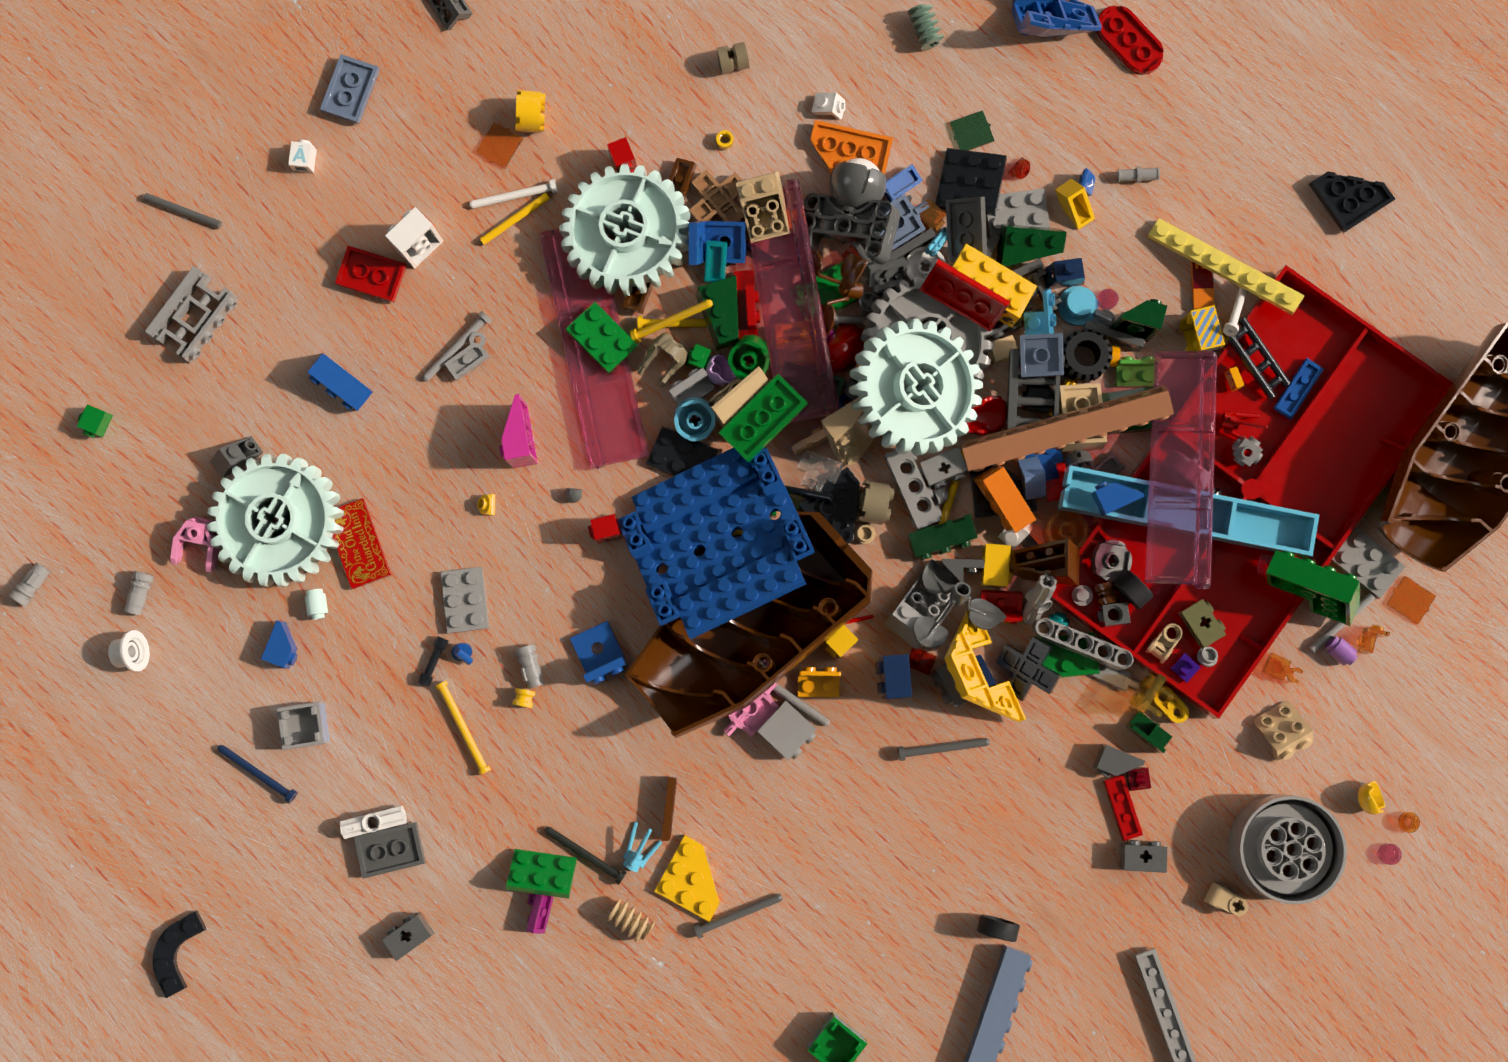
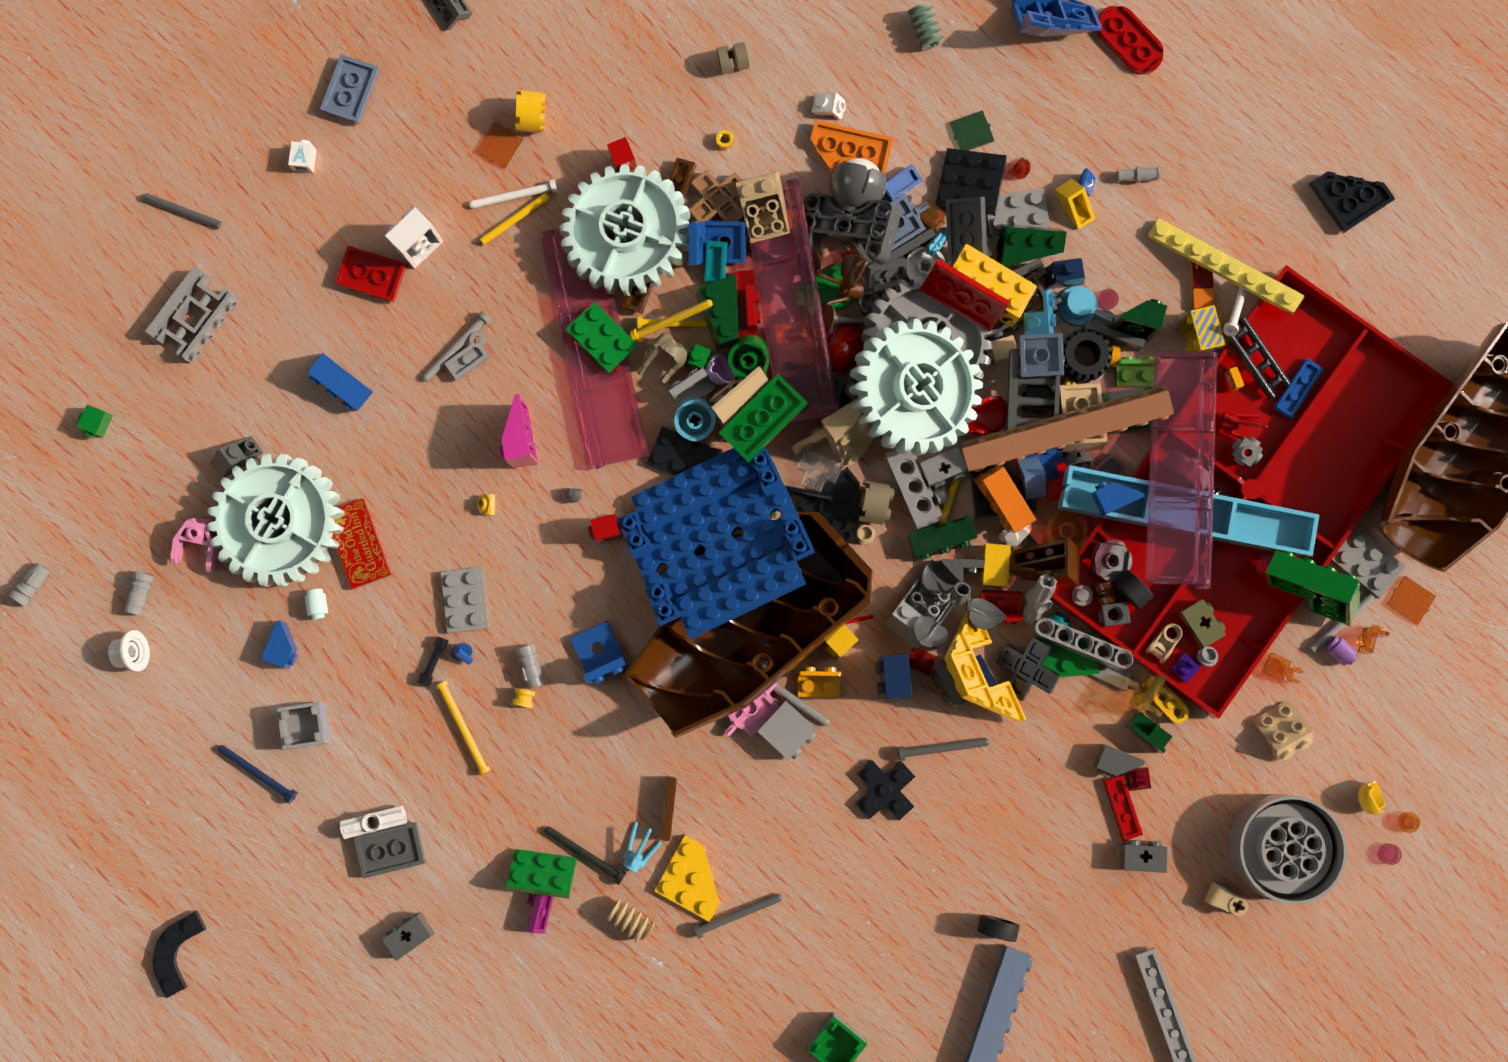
(885, 790): none -> black plate

